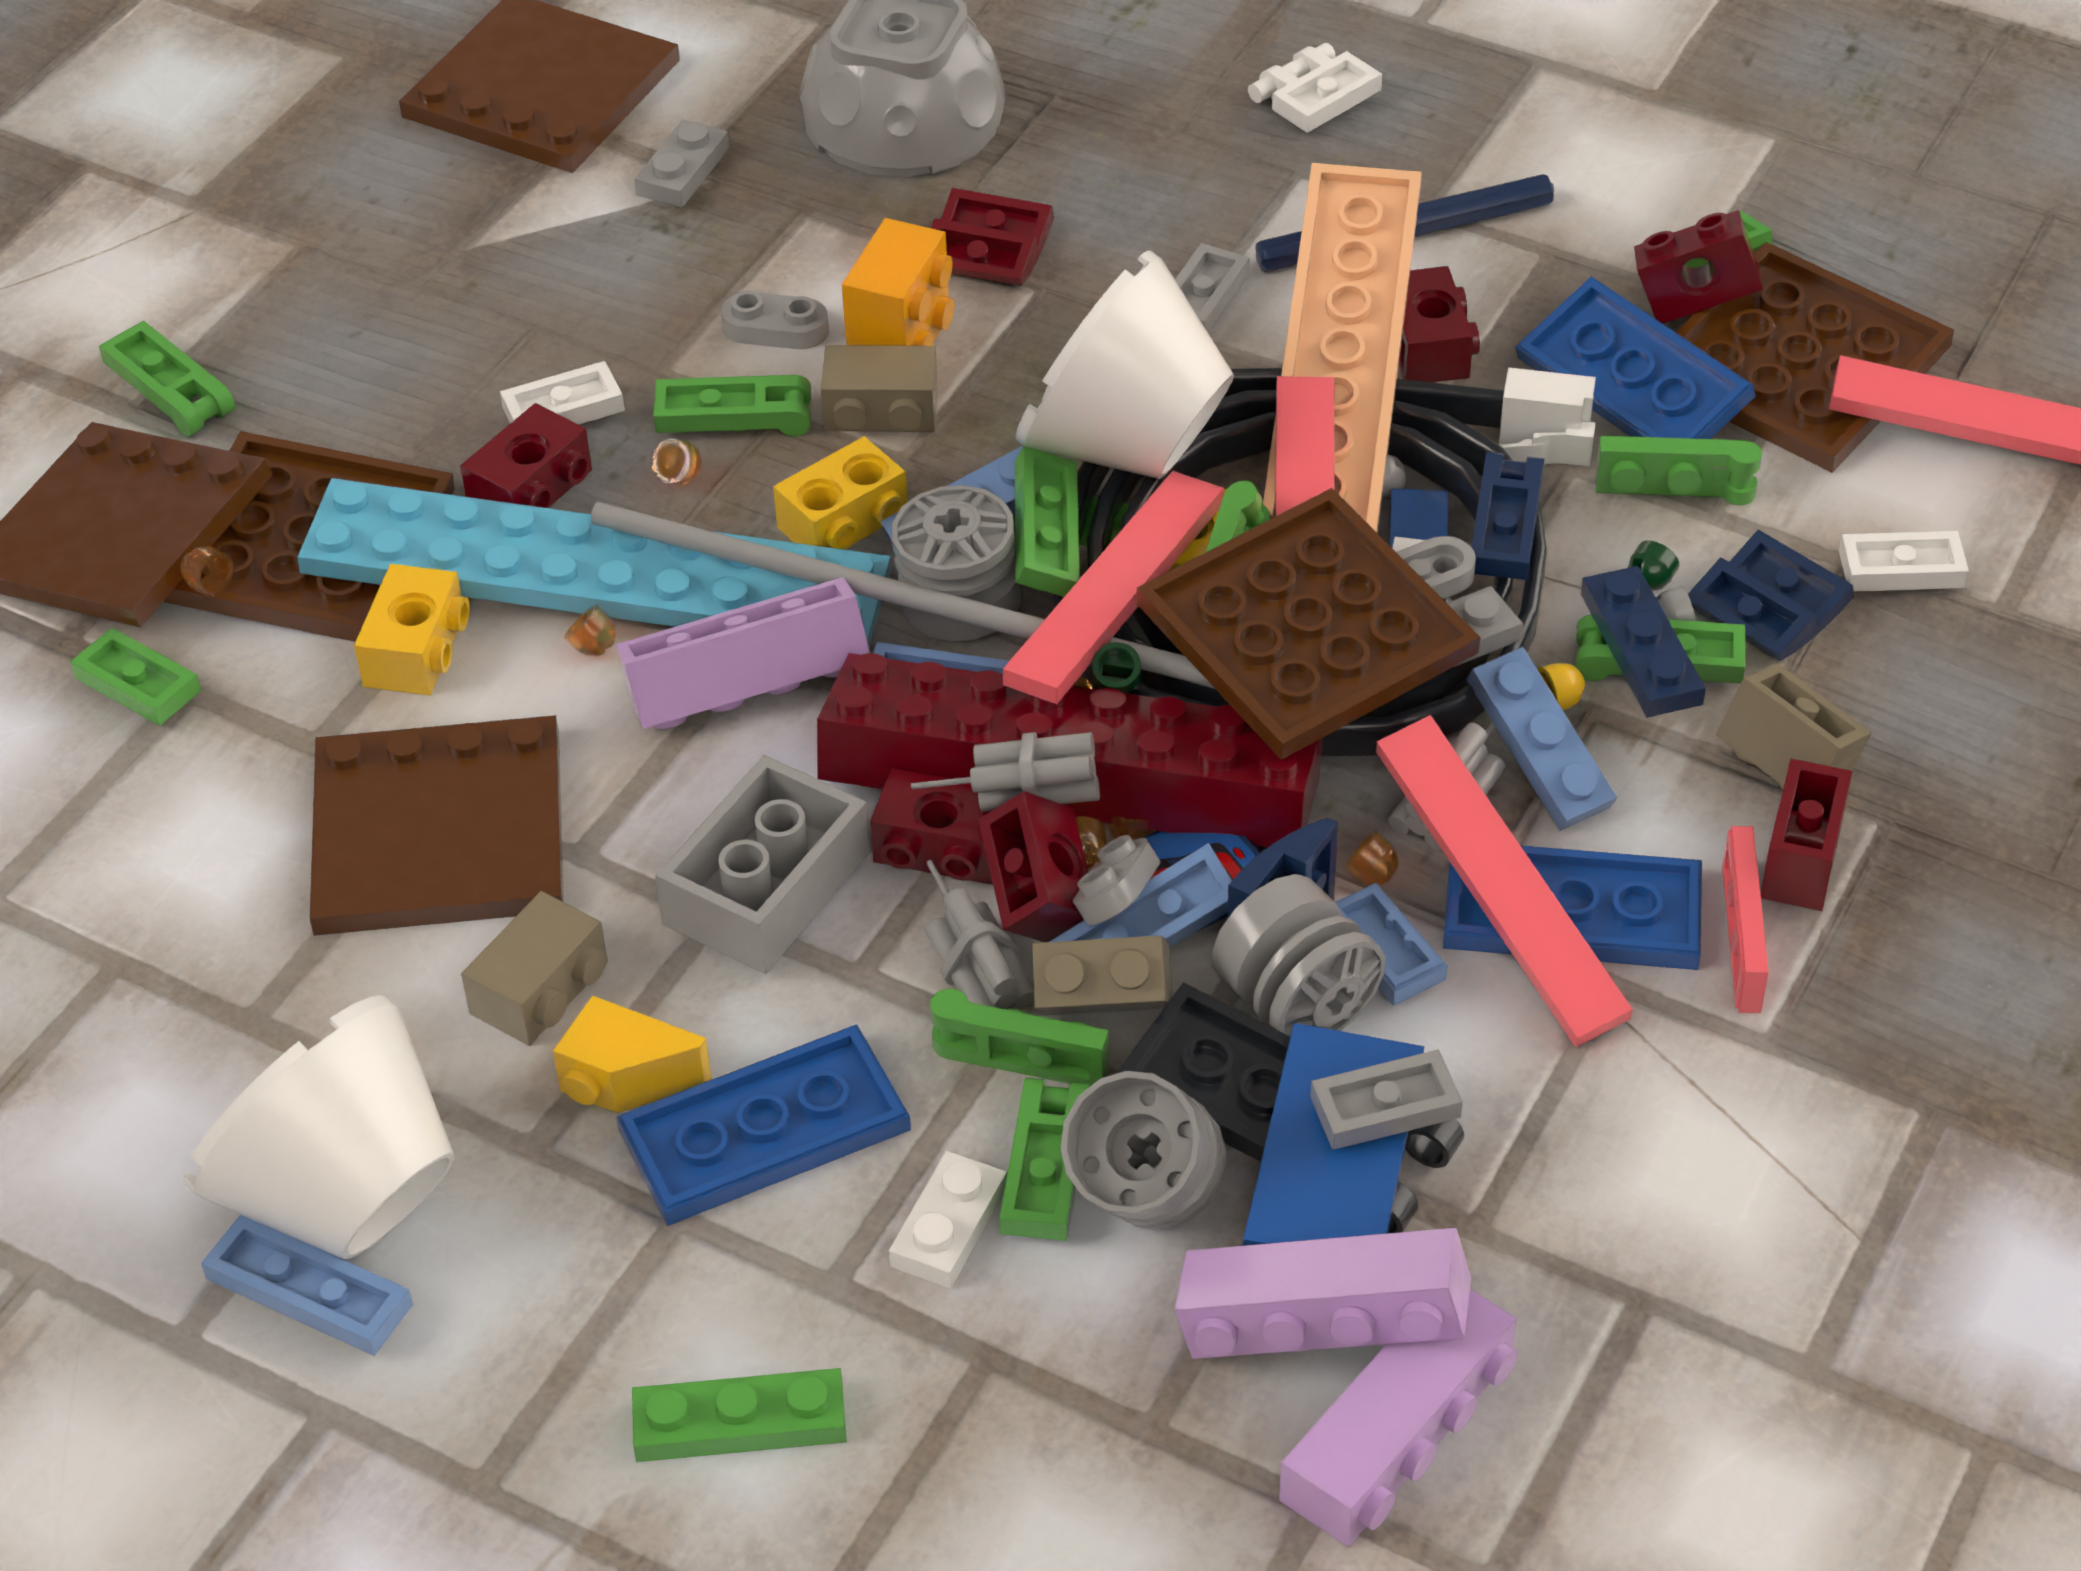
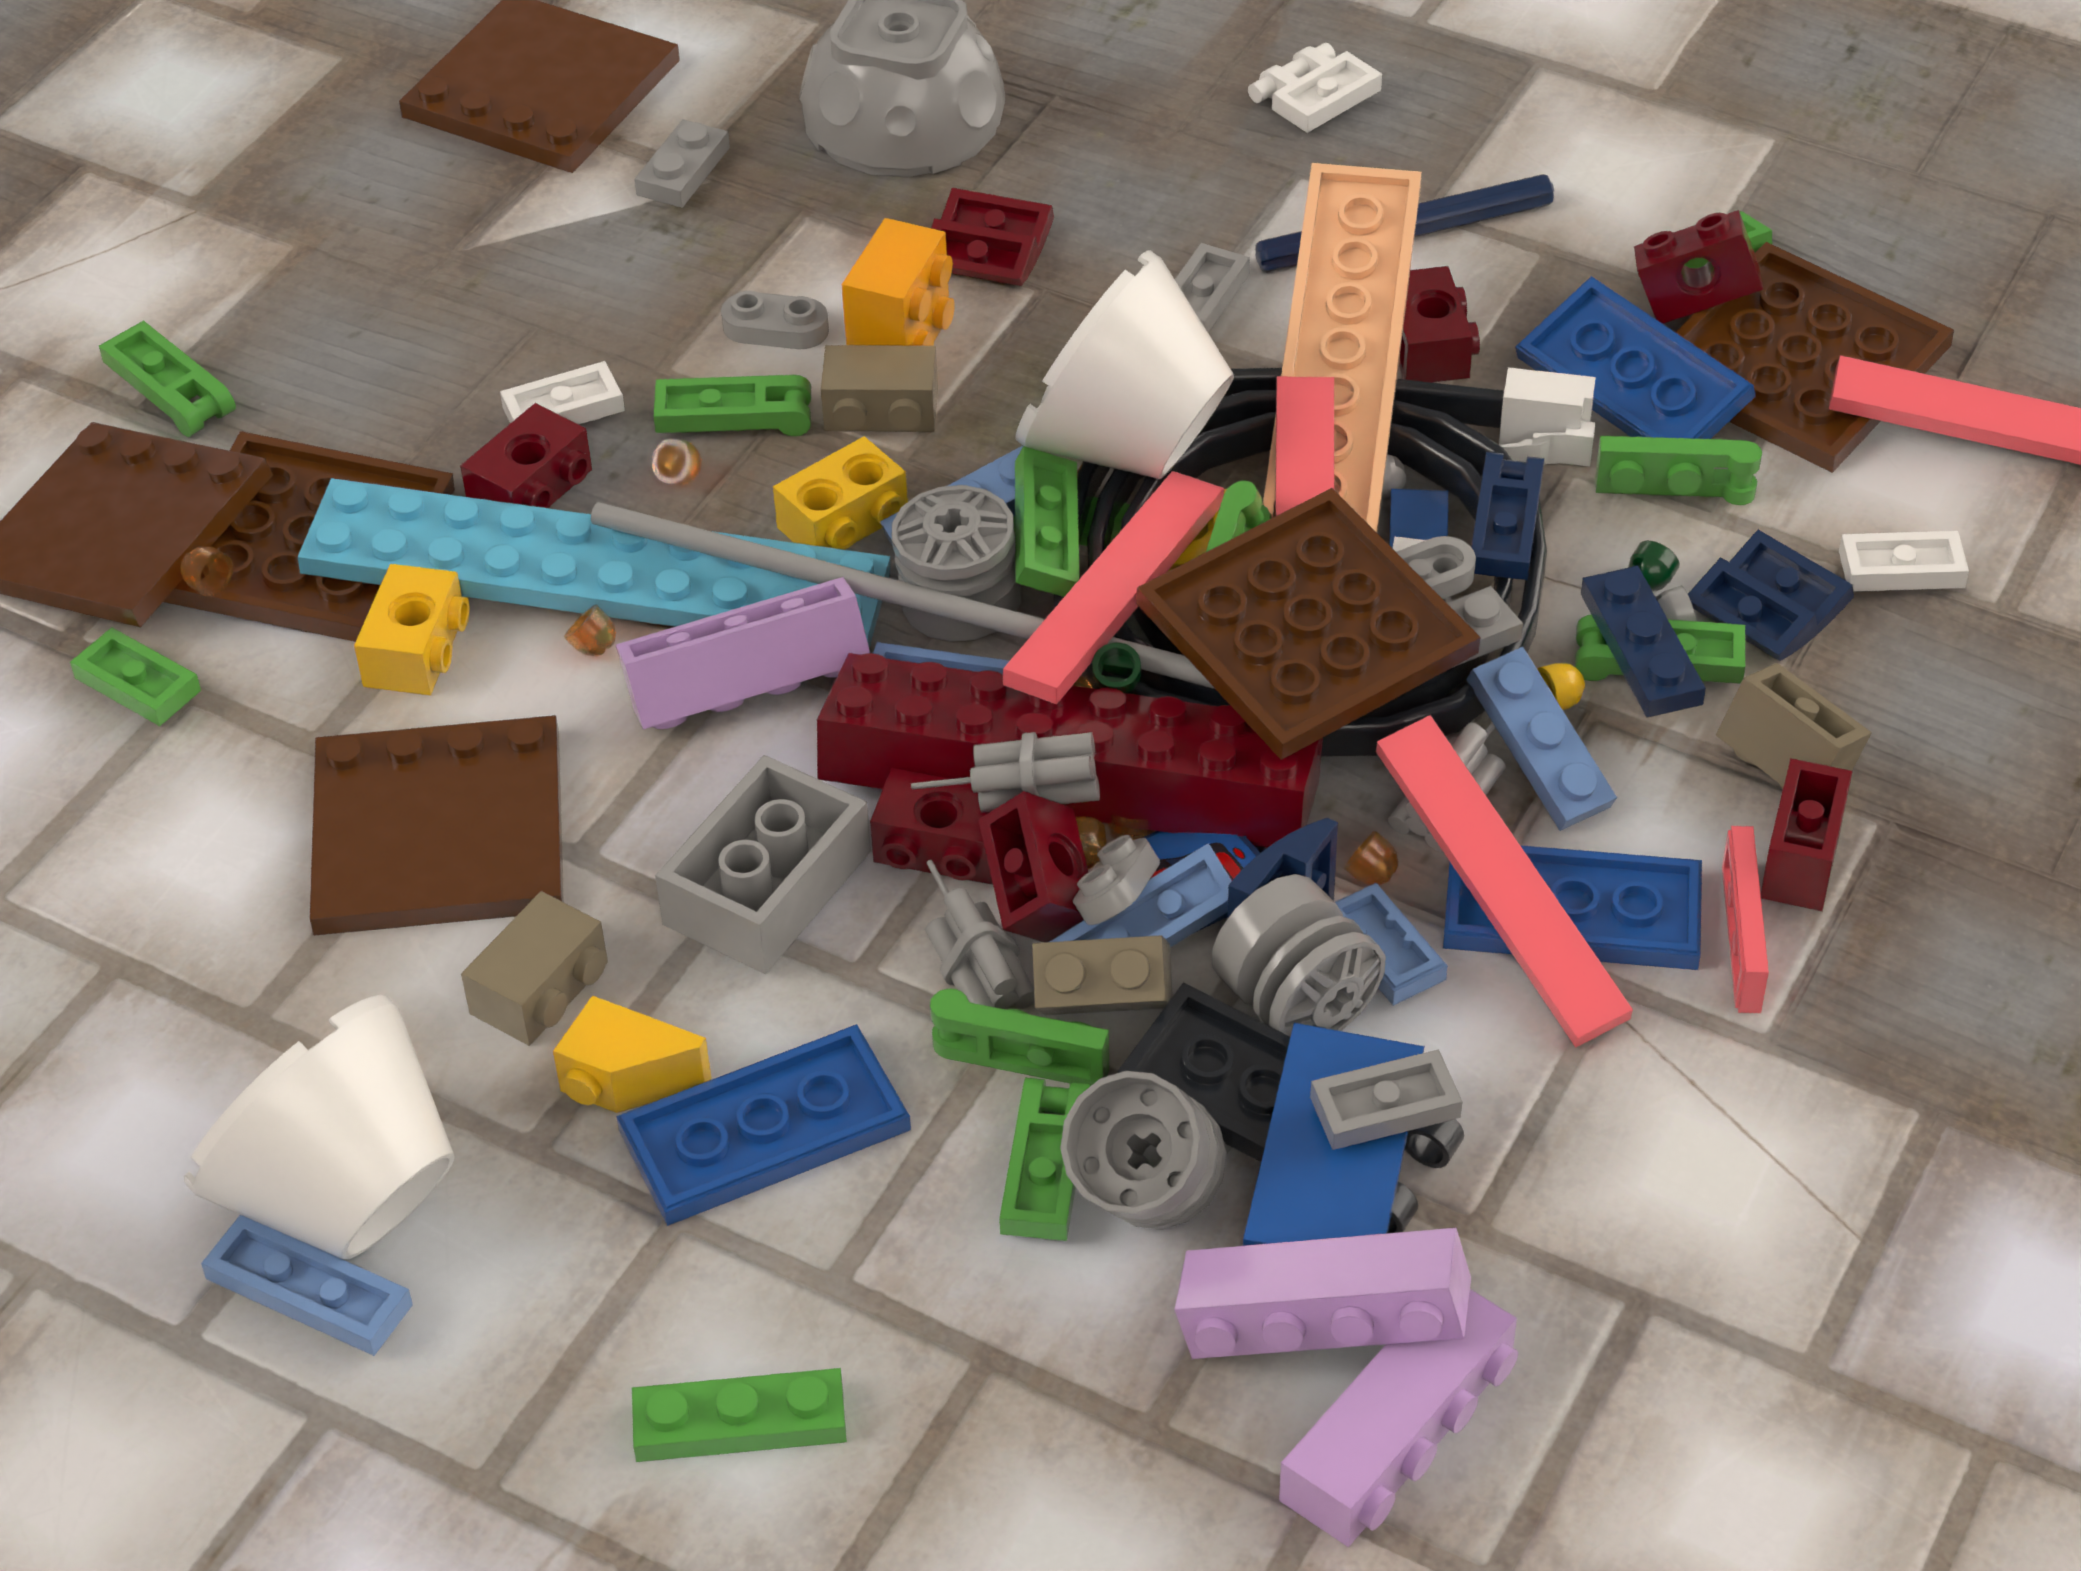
(948, 1219): white plate -> none

